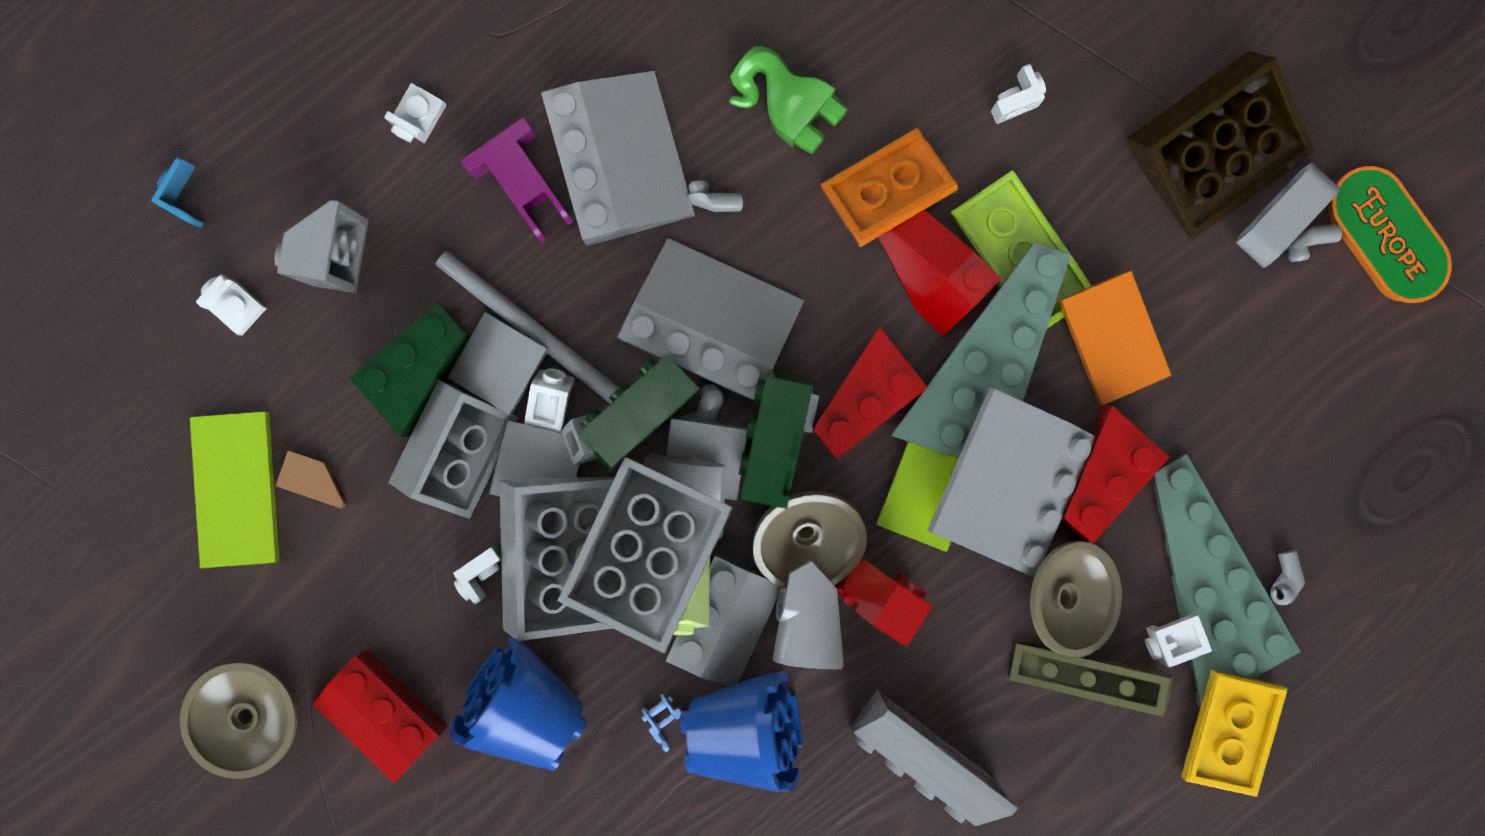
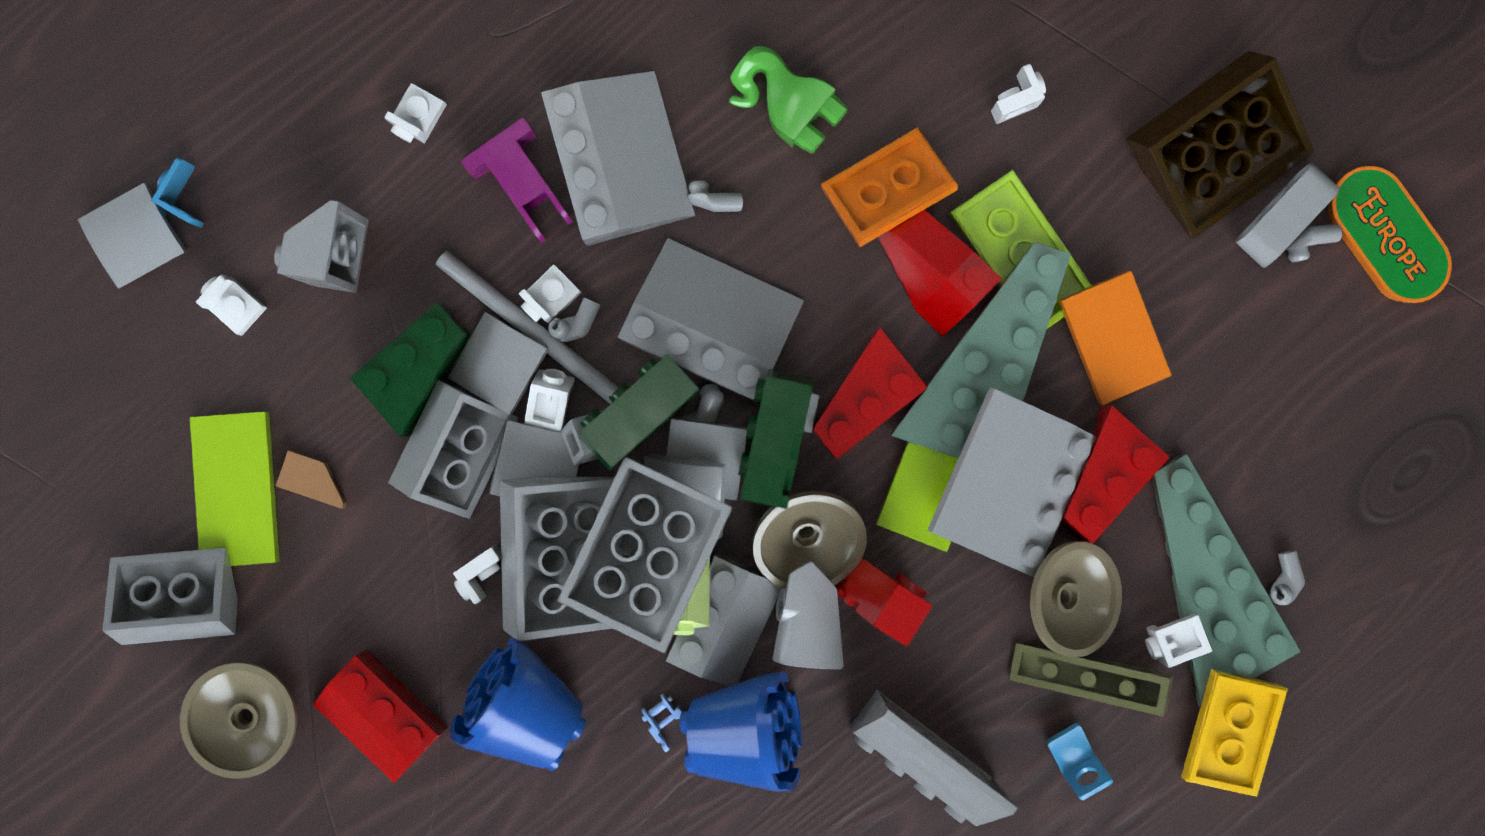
(131, 235): none -> light grey slope
(170, 597): none -> light grey slope
(549, 295): none -> white bracket
(575, 326): none -> light grey arm
(1074, 757): none -> dark azure bracket

